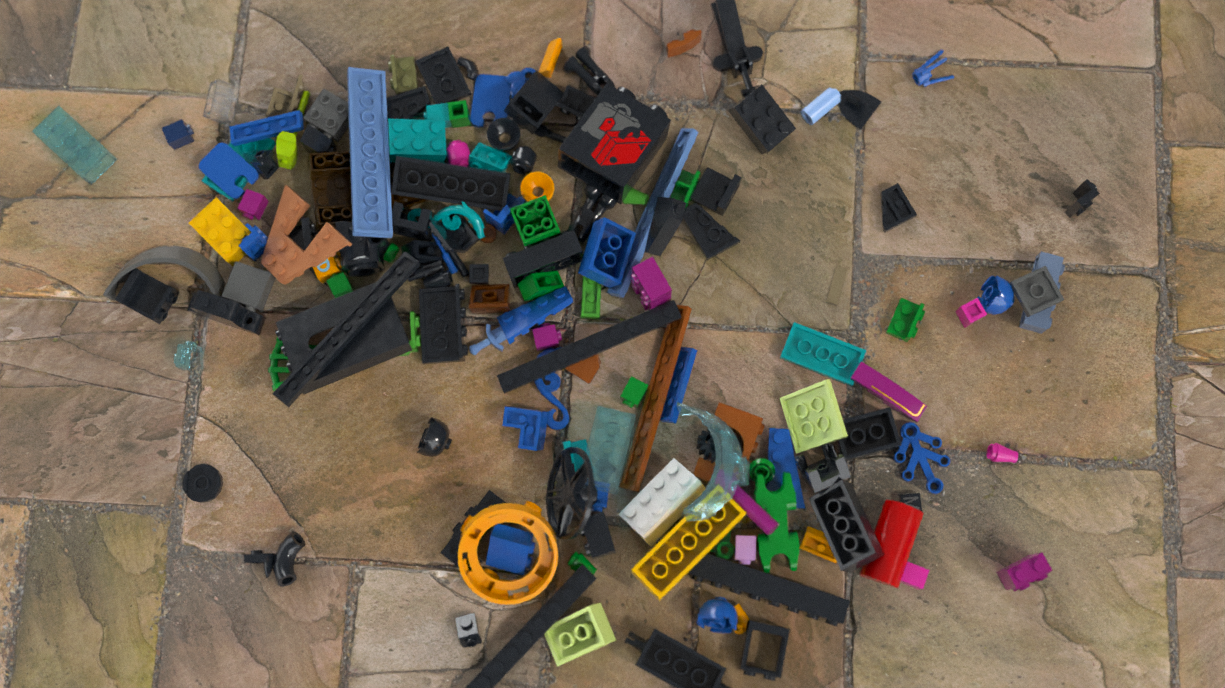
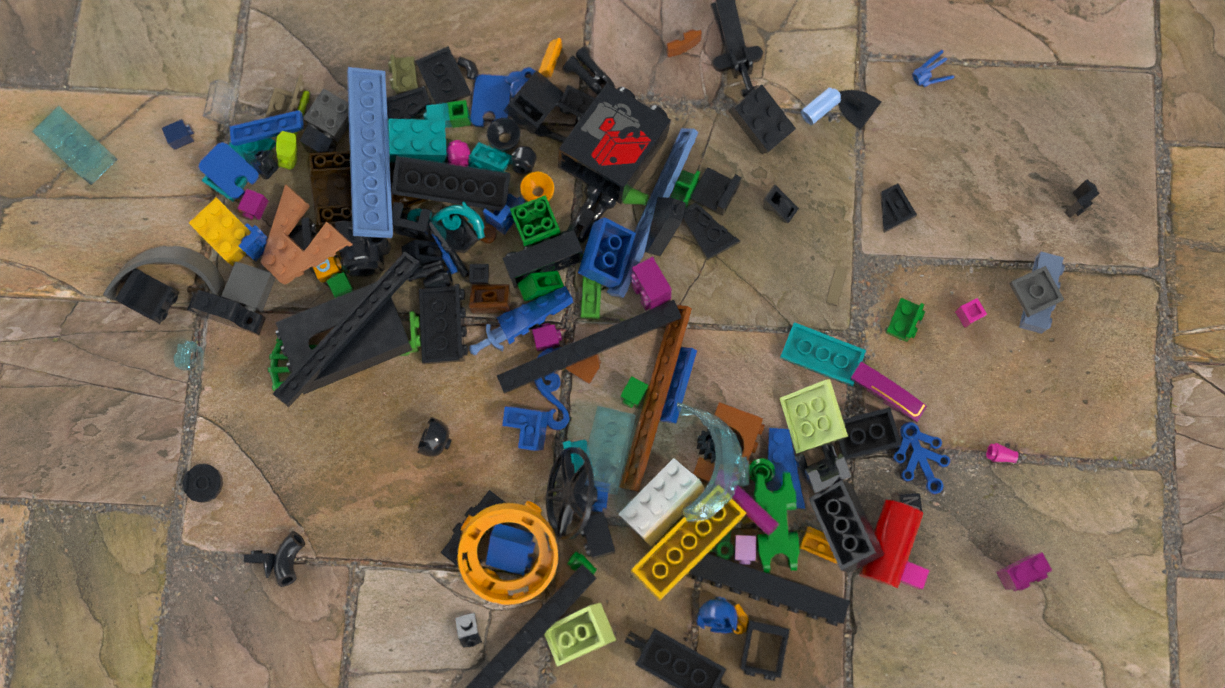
(391, 253): green tile -> none
(780, 204): none -> black slope
(997, 295): blue cylinder -> none

